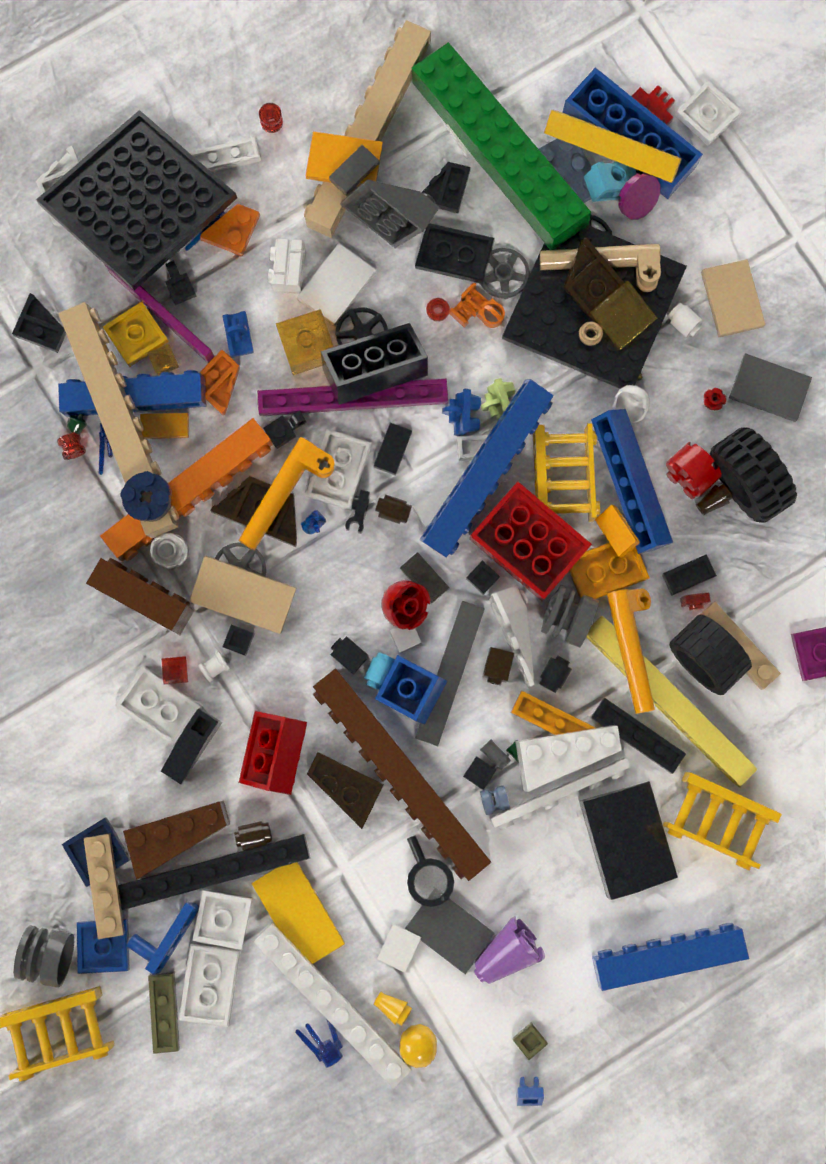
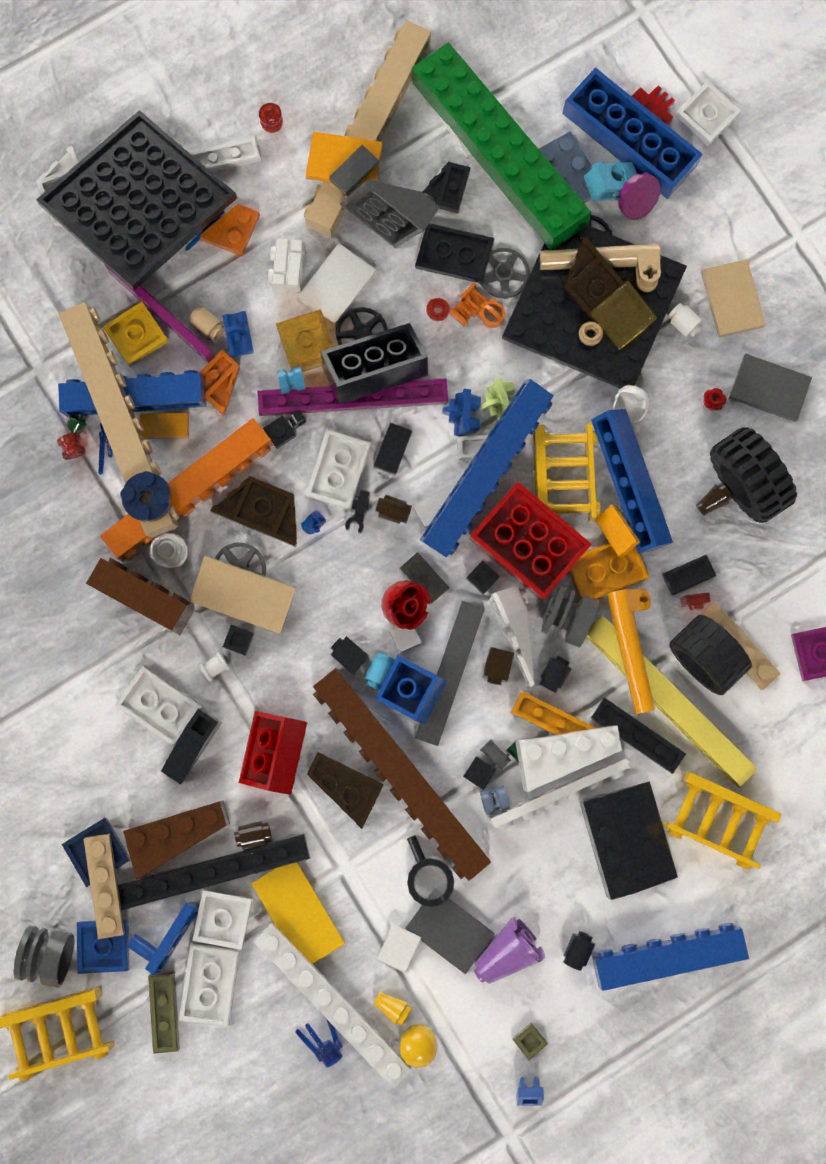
(39, 326): black wing -> none
(163, 359): clear yellow plate -> none
(174, 670): clear red plate -> none
(179, 285): black plate -> none
(206, 324): none -> tan brick
(291, 380): none -> dark azure wheel
(302, 457): light orange axle -> none
(578, 950): none -> black brick
(612, 145): yellow tile -> none
(692, 470): red brick -> none

